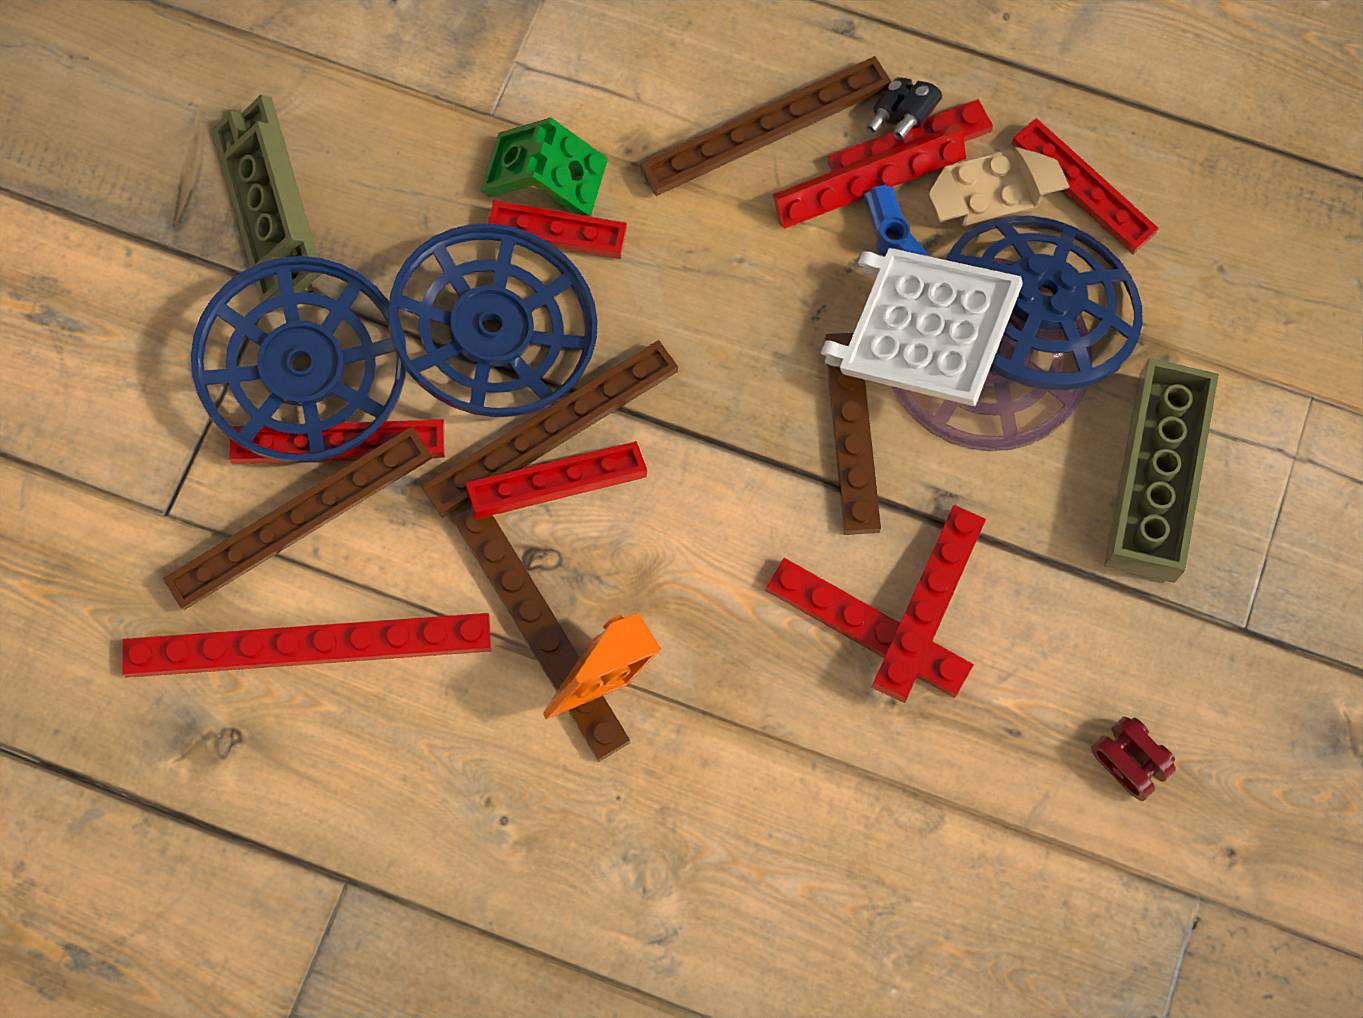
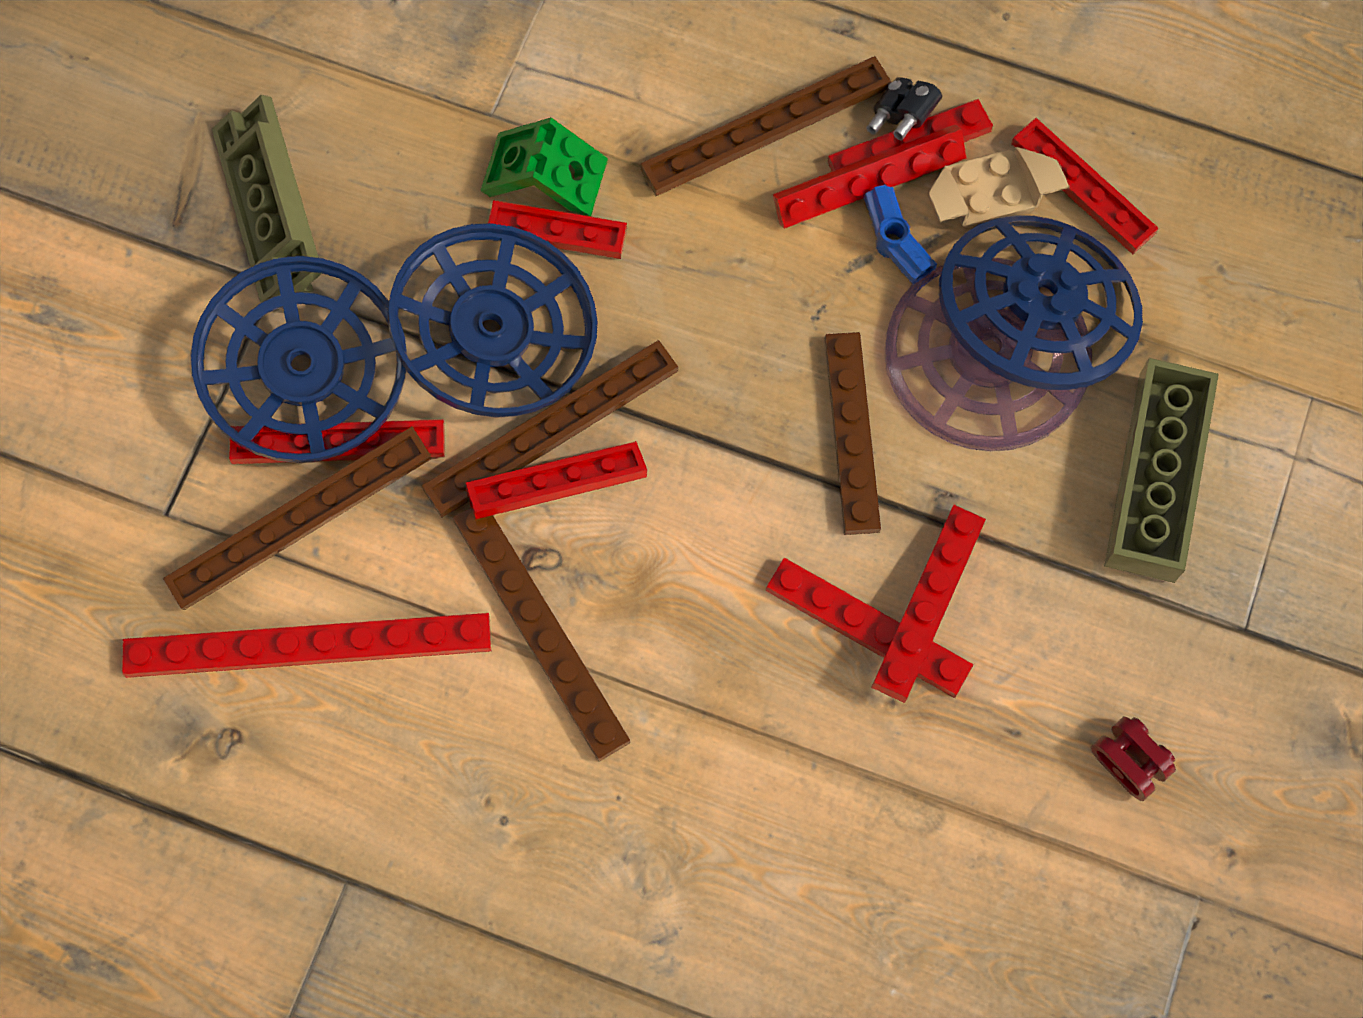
(607, 665): orange slope -> none
(928, 325): white plate -> none

